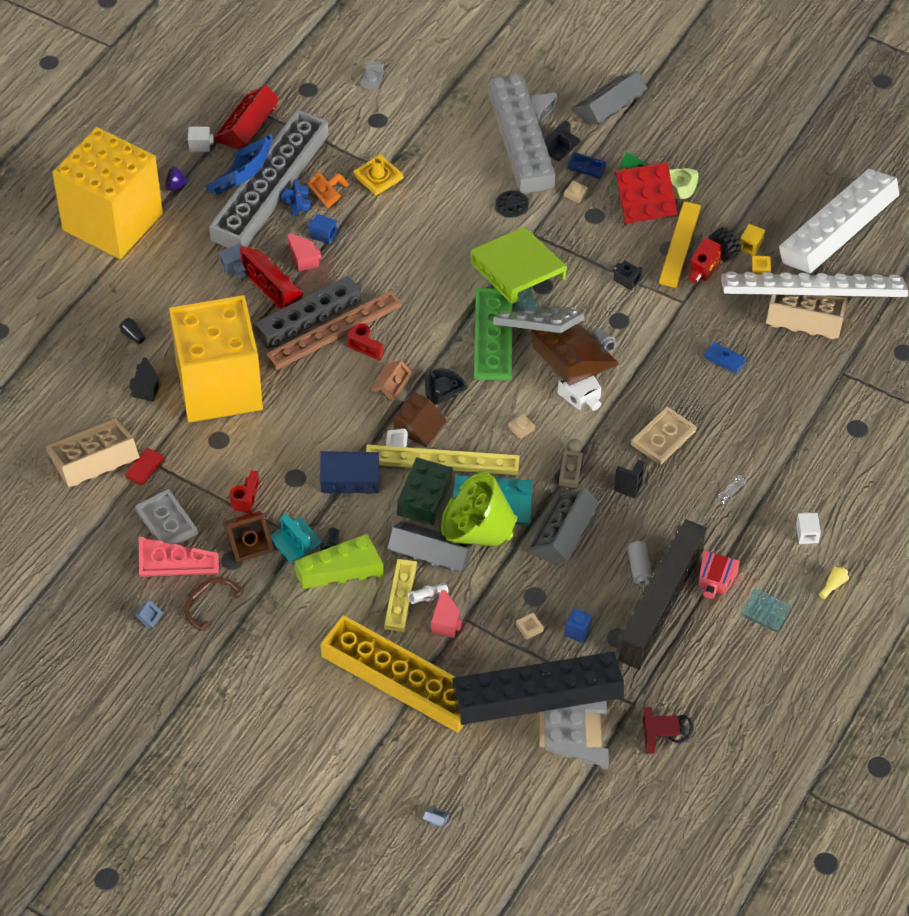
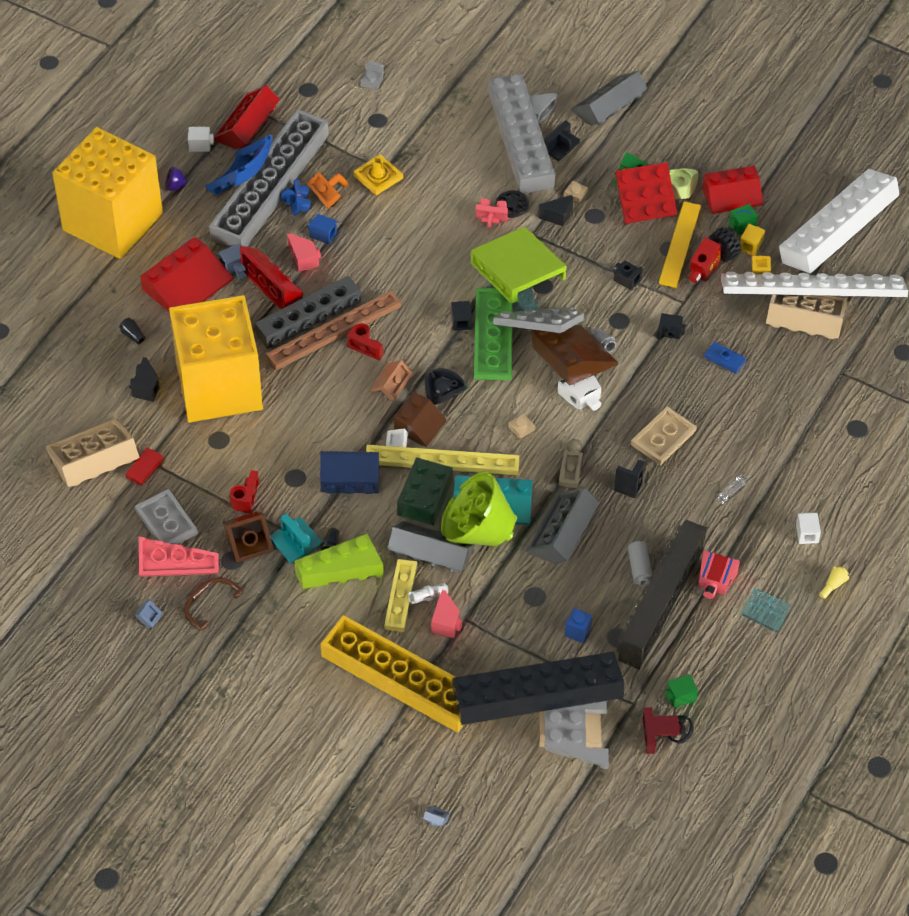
(185, 276): none -> red slope
(461, 315): none -> black brick
(491, 214): none -> coral hips
(529, 626): tan plate -> none
(556, 210): none -> black slope
(586, 165): clear blue plate -> none
(671, 326): none -> black brick
(681, 691): none -> green brick
(732, 189): none -> red slope
(741, 218): none -> green brick

